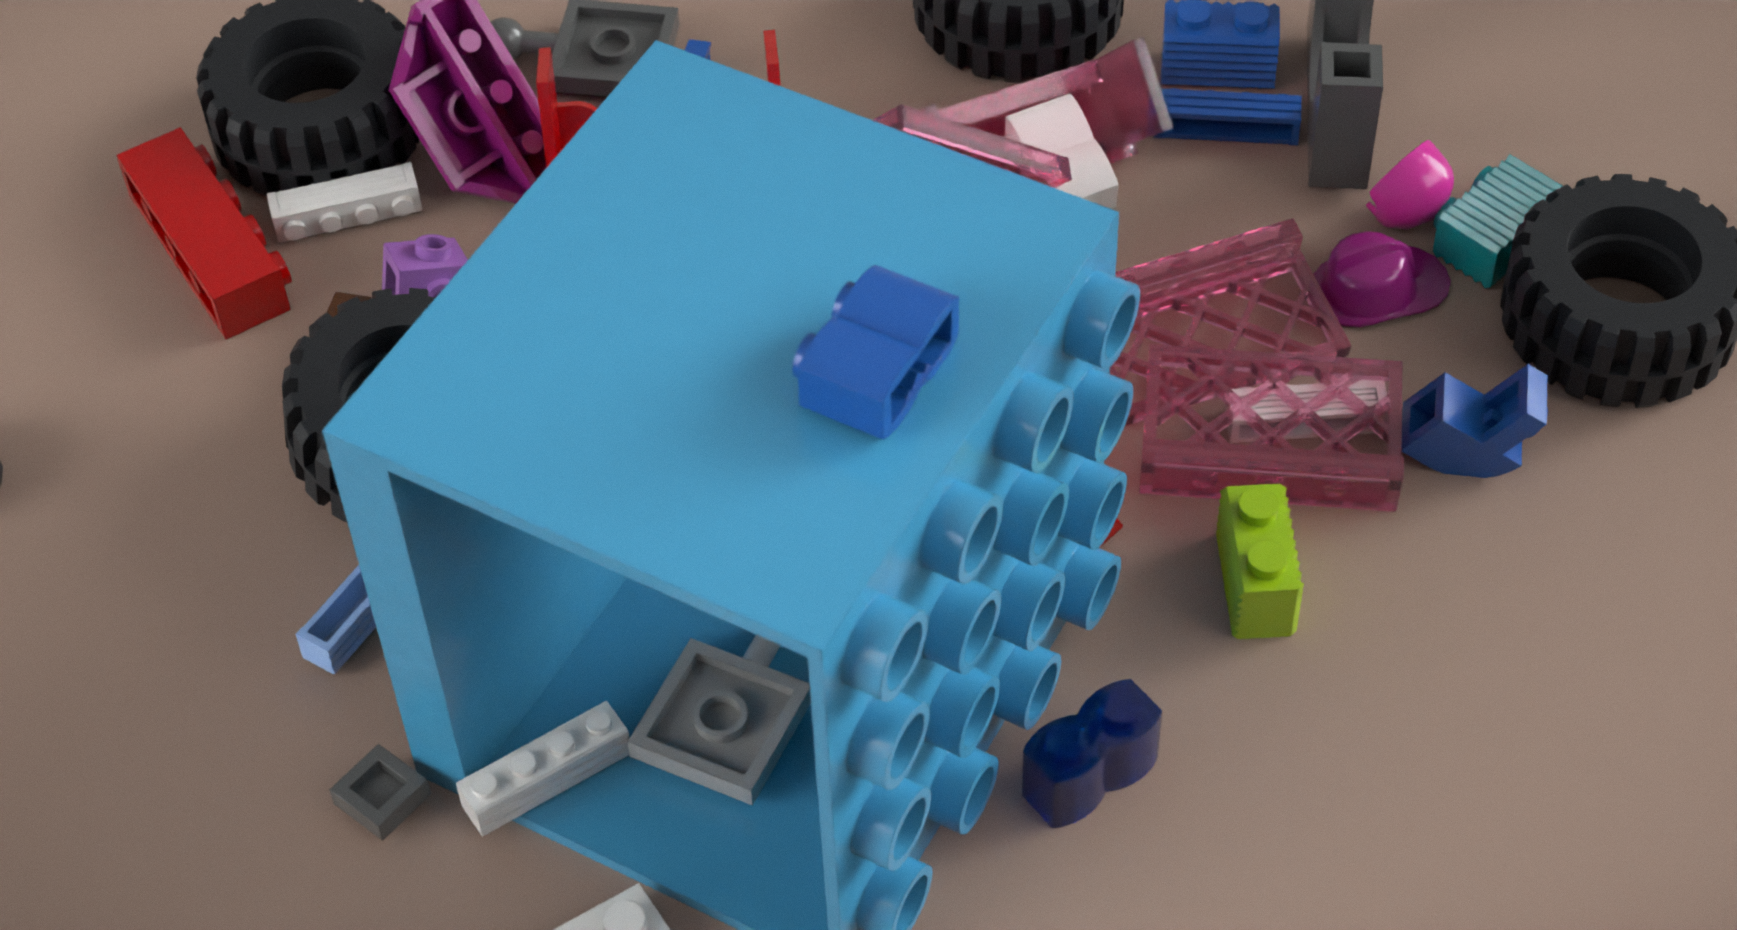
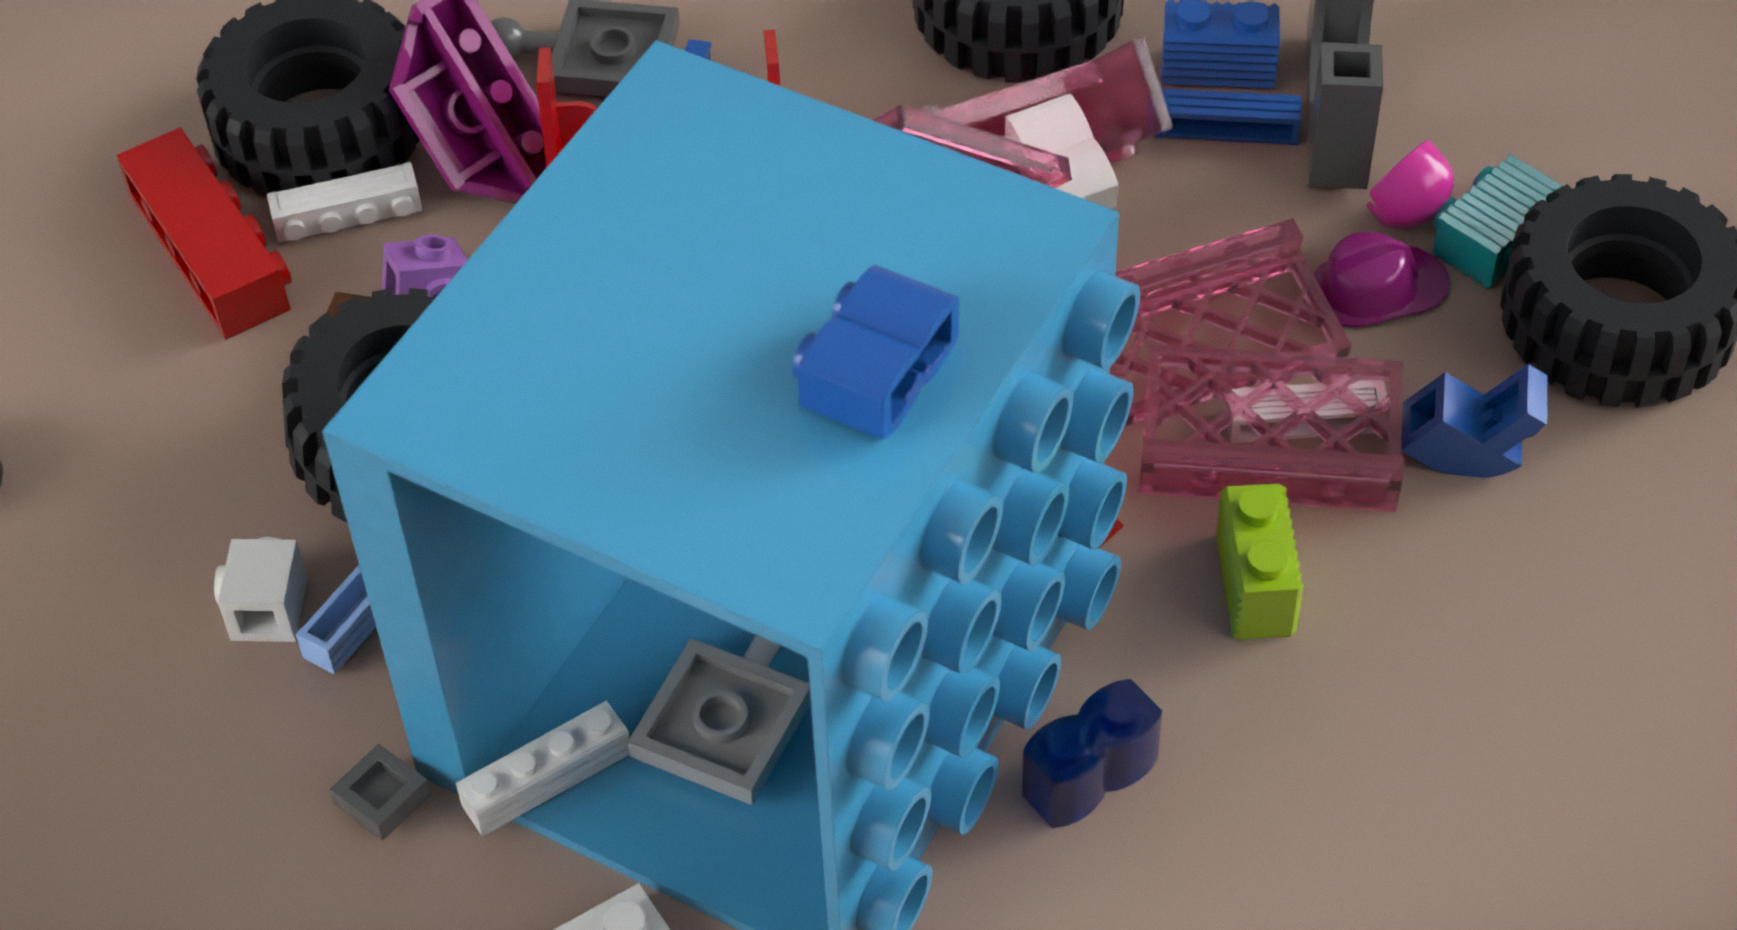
(261, 589): none -> white brick

